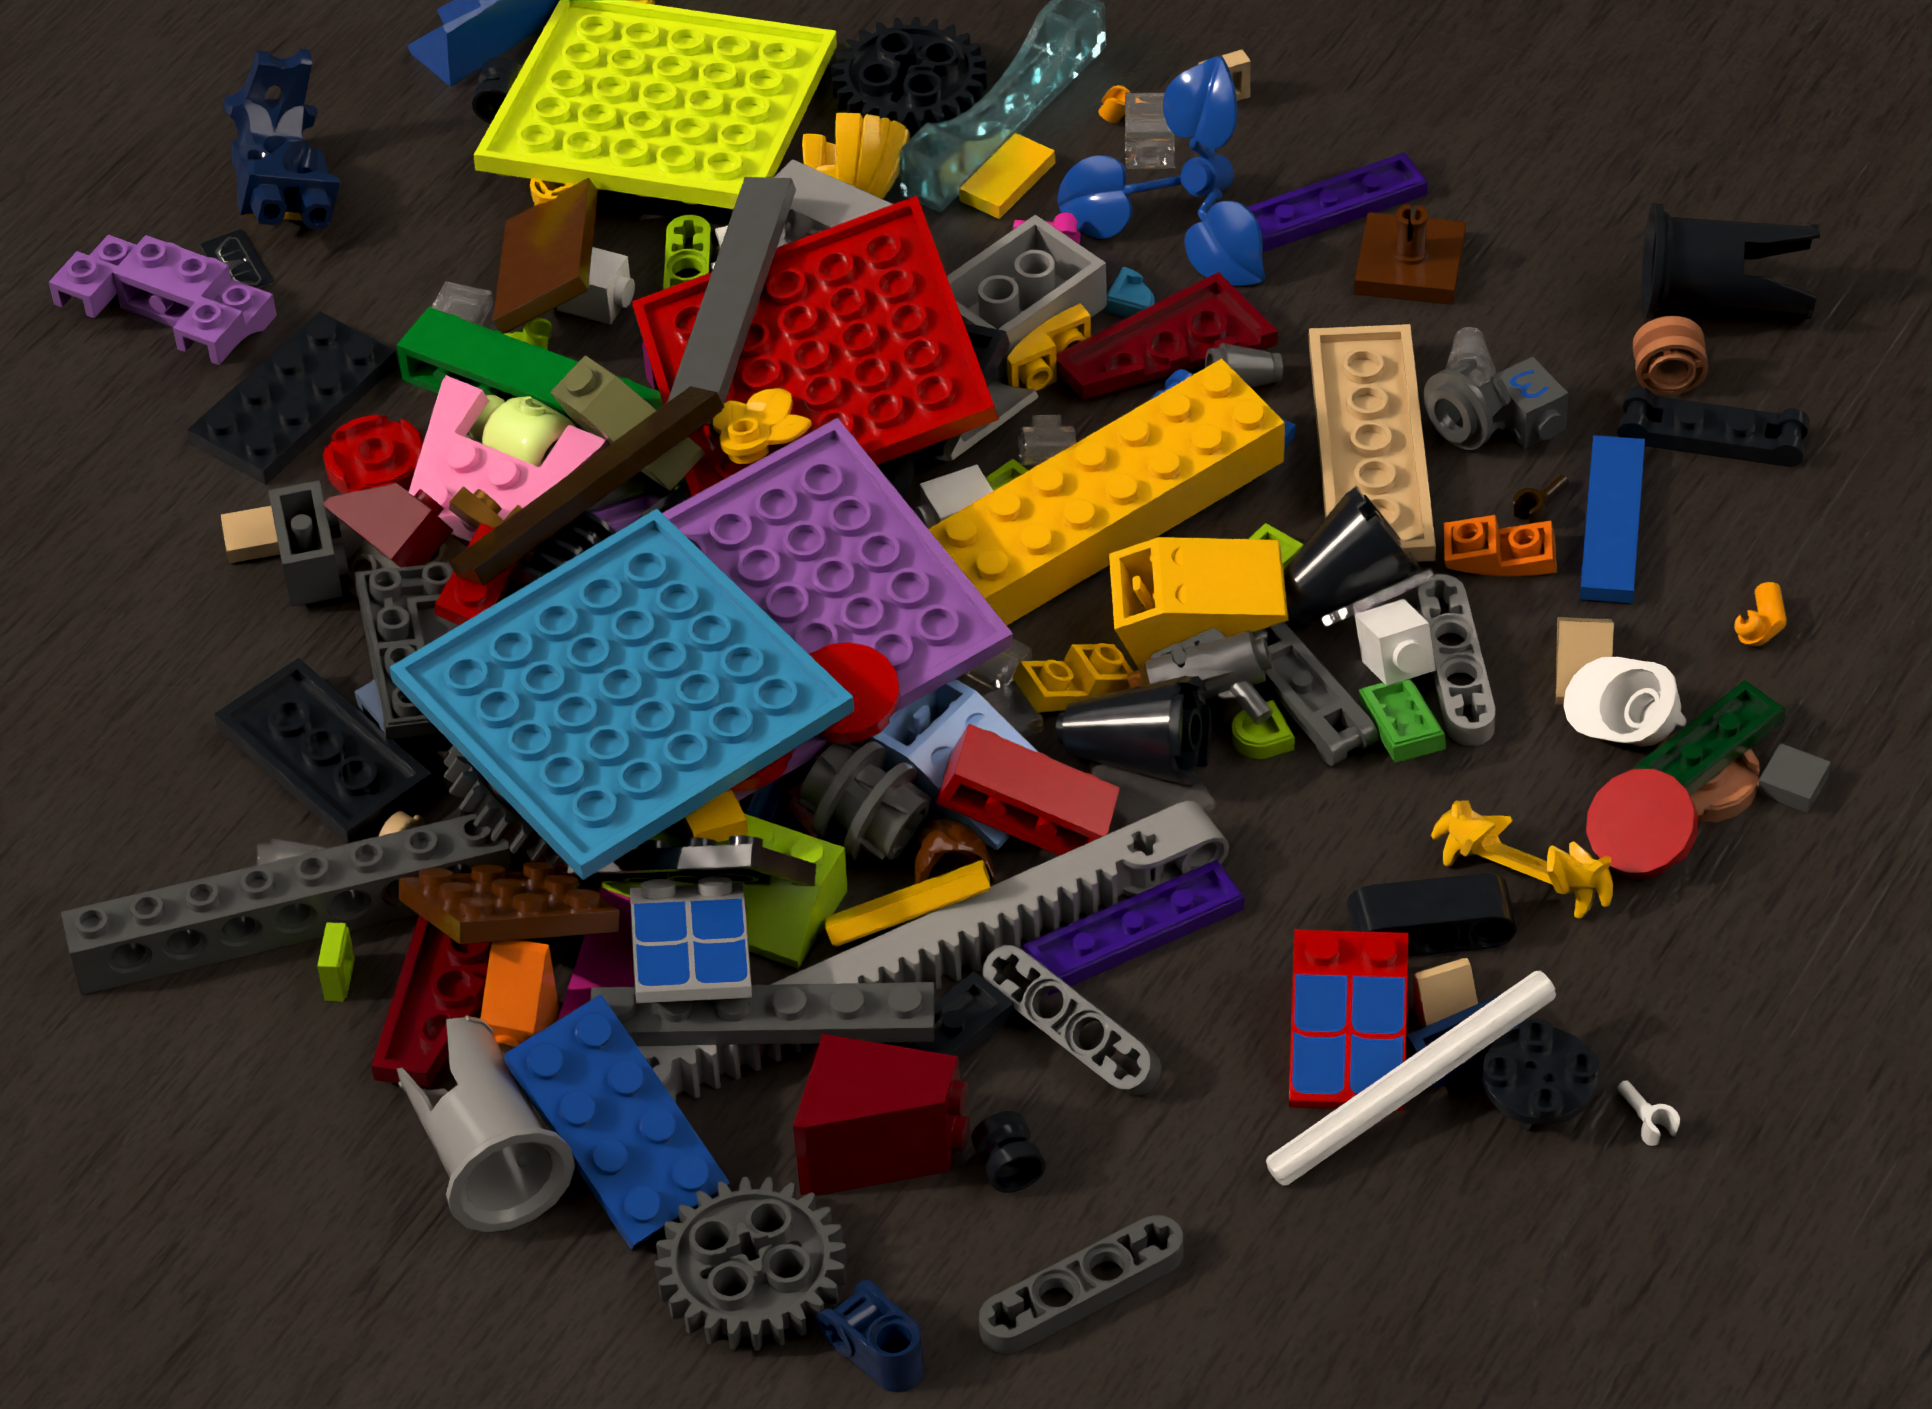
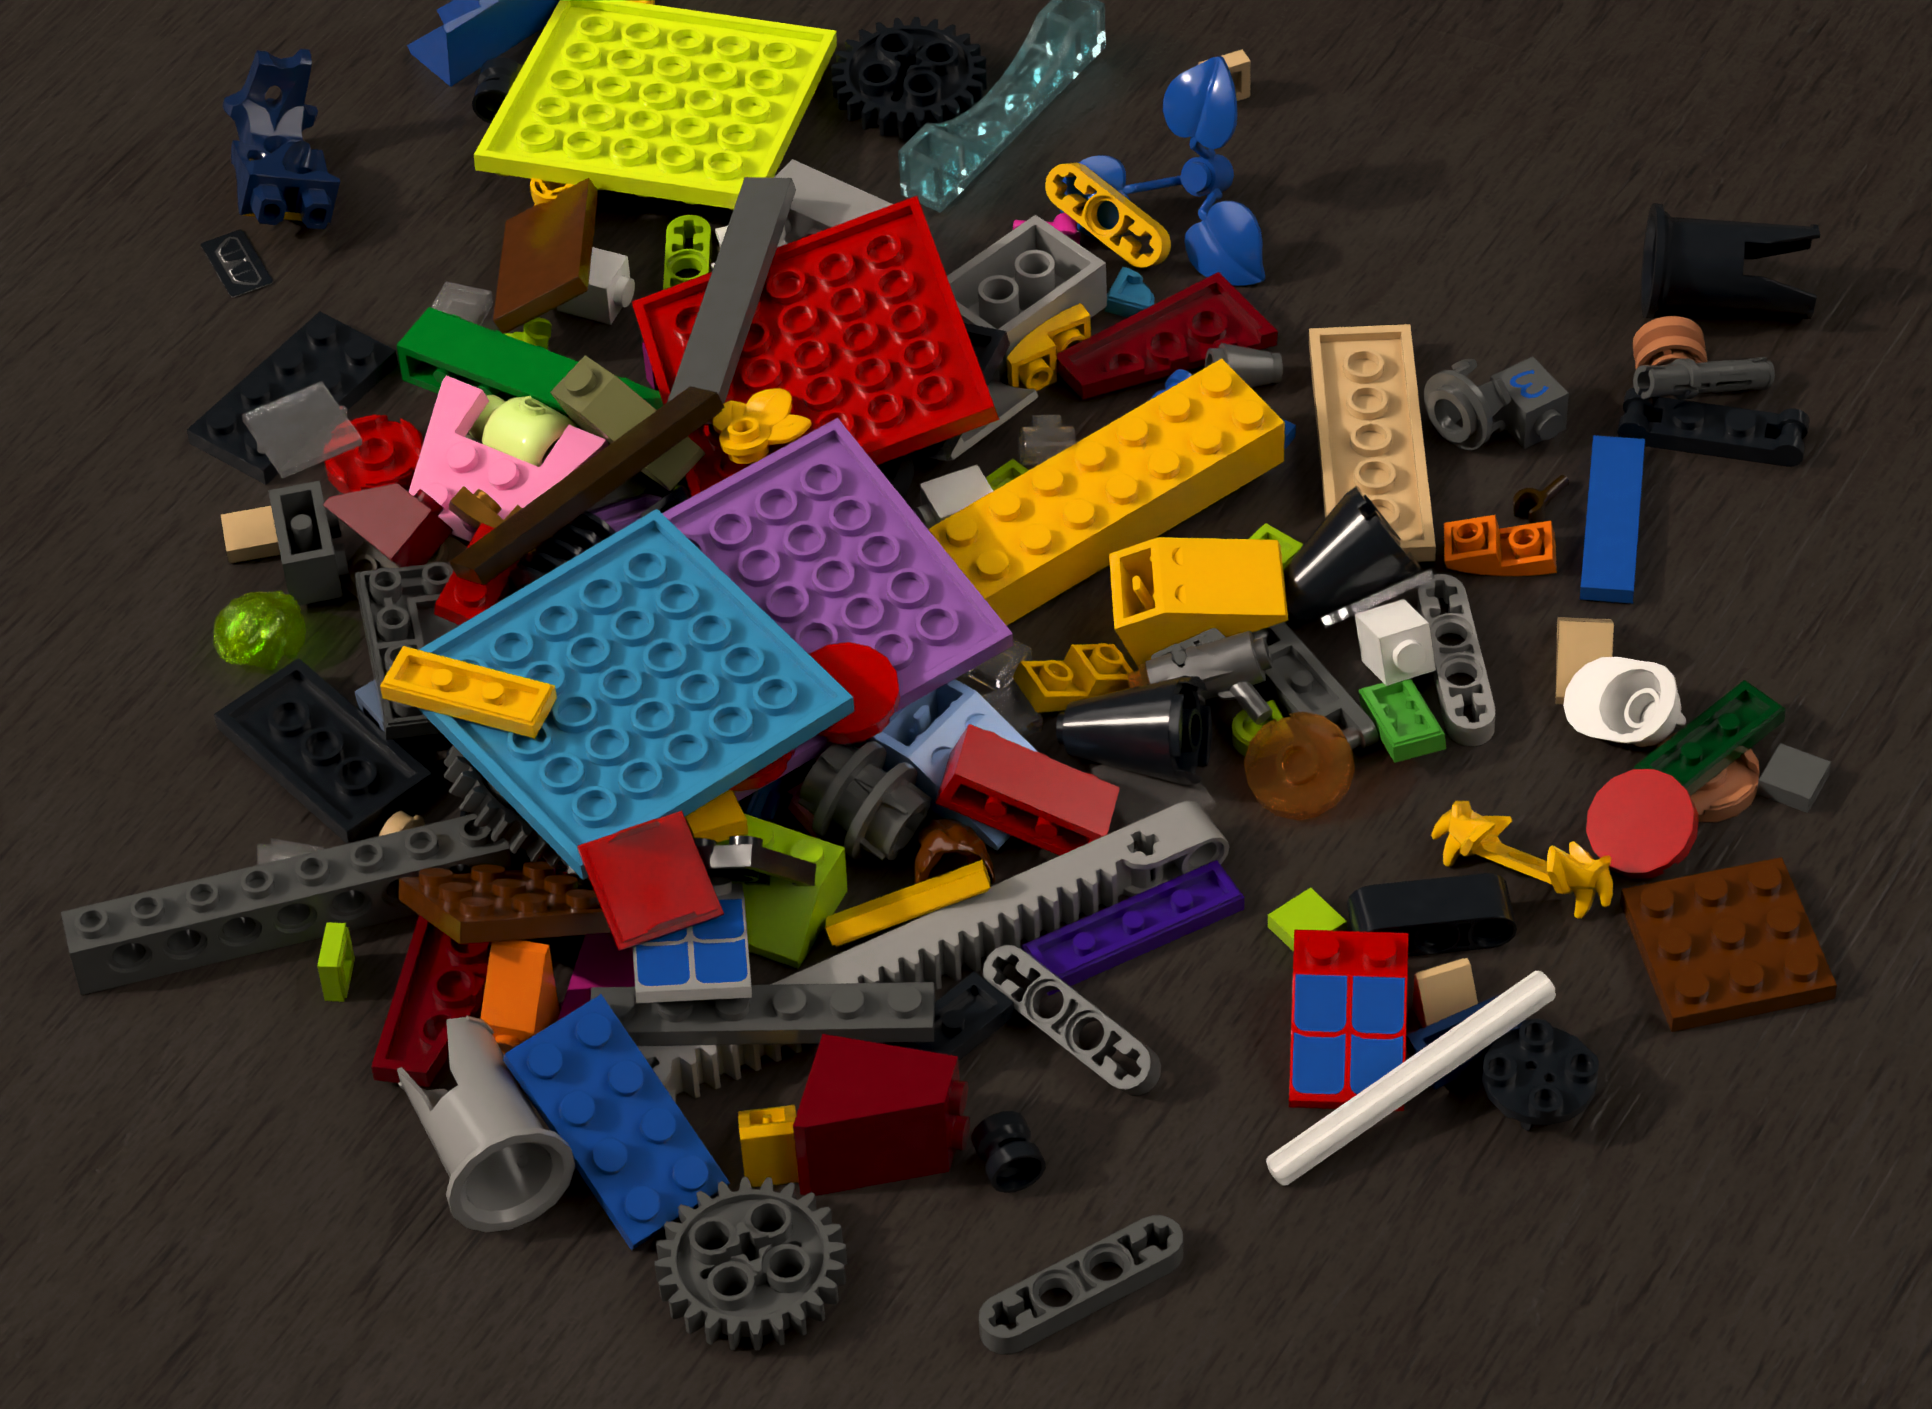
(168, 287): medium lavender bracket -> none
(259, 629): none -> clear neon green hair
(302, 429): none -> clear piece
(468, 692): none -> yellow tile
(650, 880): none -> red piece
(768, 1145): none -> yellow slope
(862, 154): yellow hair -> none
(876, 1337): dark blue piece -> none
(1007, 175): yellow tile -> none
(1113, 104): light orange hand -> none
(1143, 225): none -> yellow beam
(1147, 135): clear brick -> none
(1299, 765): none -> clear orange tile
(1304, 912): none -> lime tile
(1338, 200): dark purple tile -> none
(1410, 256): reddish brown tile -> none
(1470, 344): clear cone -> none
(1650, 1115): white hand -> none
(1687, 378): none -> dark grey pin
(1727, 944): none -> reddish brown plate
(1769, 619): light orange arm -> none

